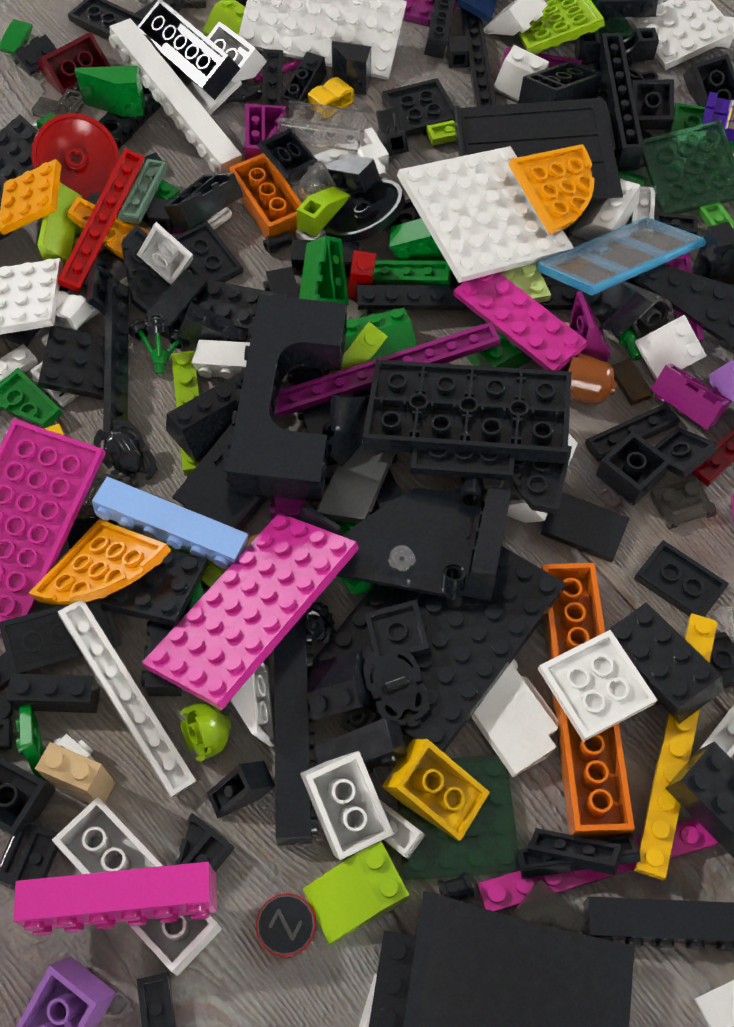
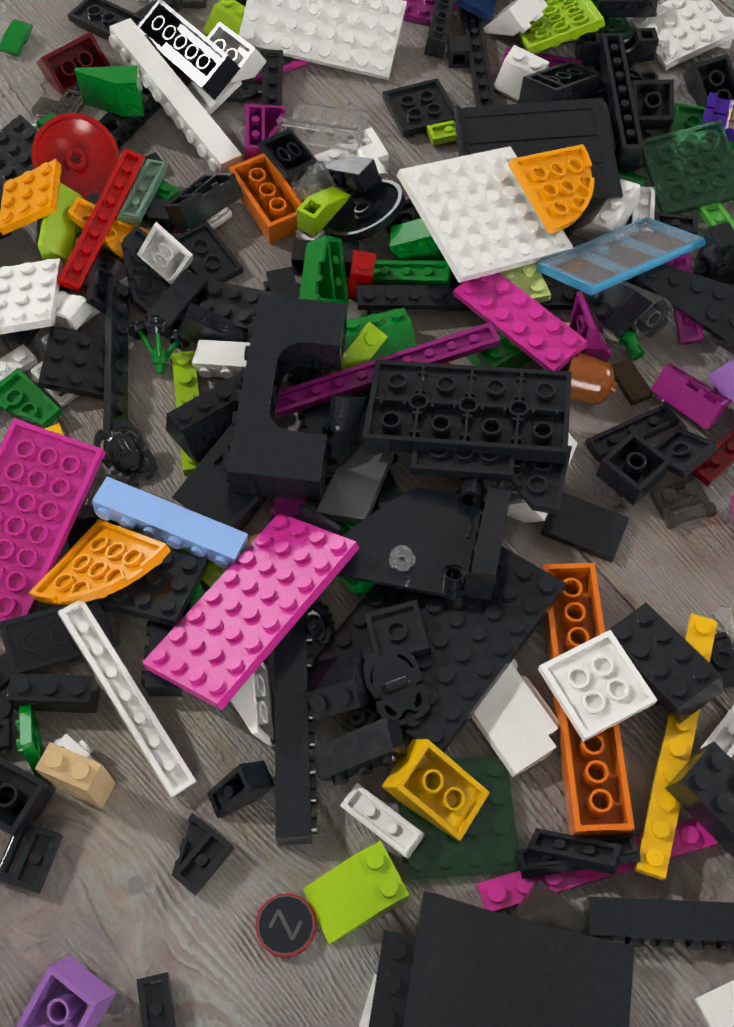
(30, 54): black bracket -> none
(102, 843): white brick -> none
(116, 897): dark pink brick -> none
(205, 730): lime cylinder -> none
(273, 243): black pin -> none
(306, 77): black slope -> none
(332, 93): yellow brick -> none
(346, 804): white slope -> none
(352, 65): black slope -> none
(390, 131): black brick -> none
(457, 888): black bush -> none
(670, 344): white slope -> none
(681, 580): black tile -> none

